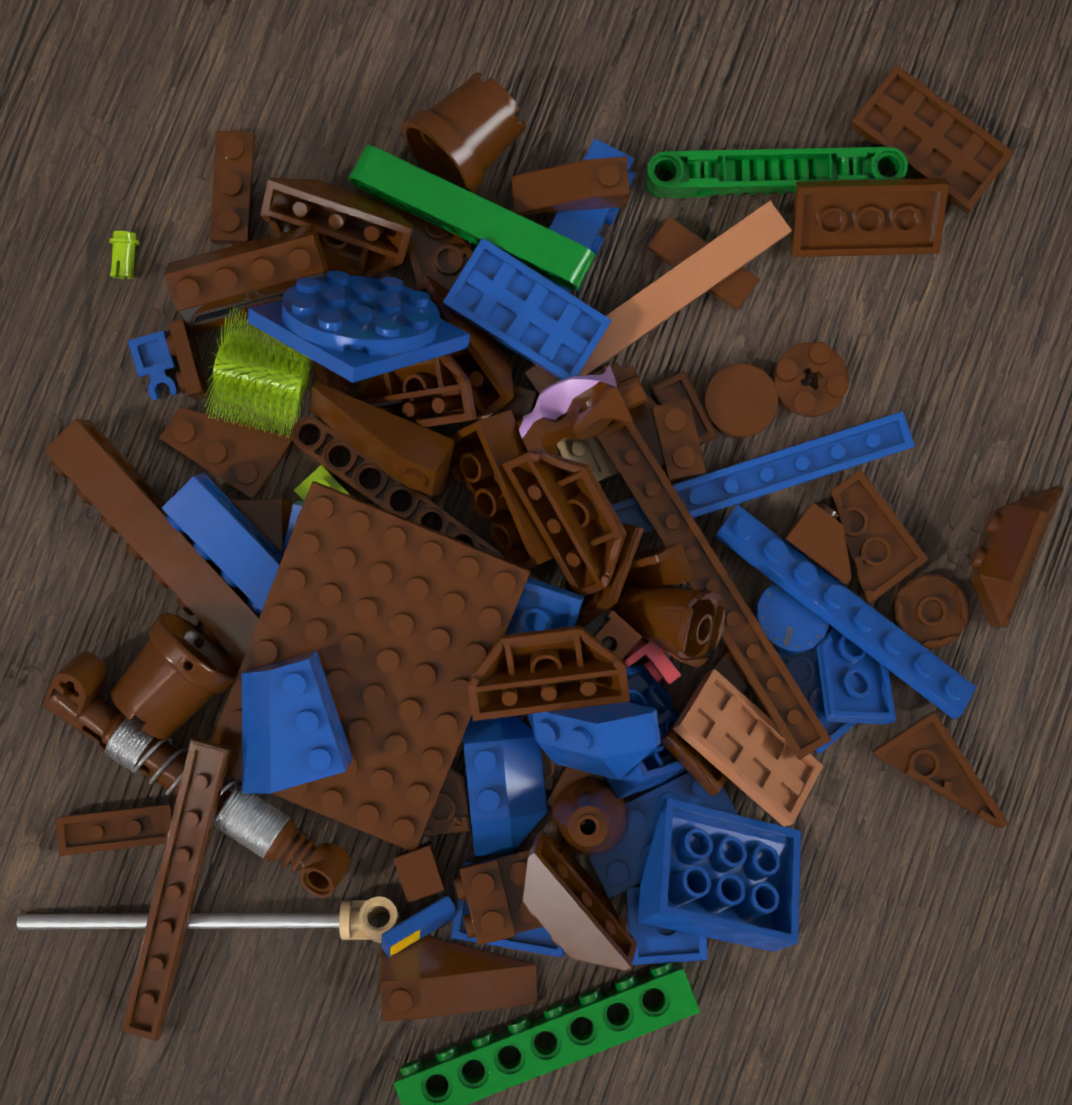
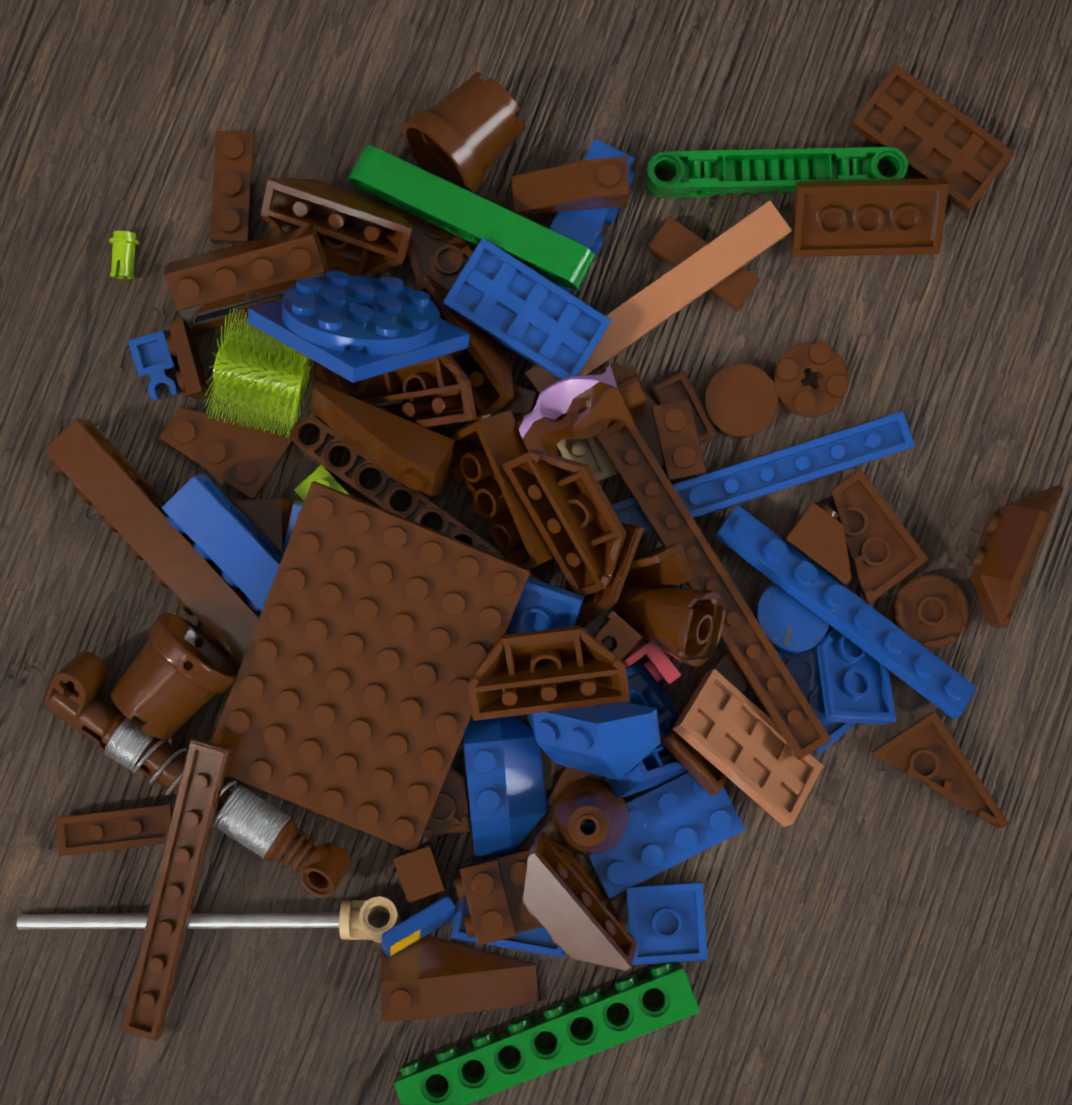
(290, 726): blue wedge -> none
(722, 877): blue slope -> none

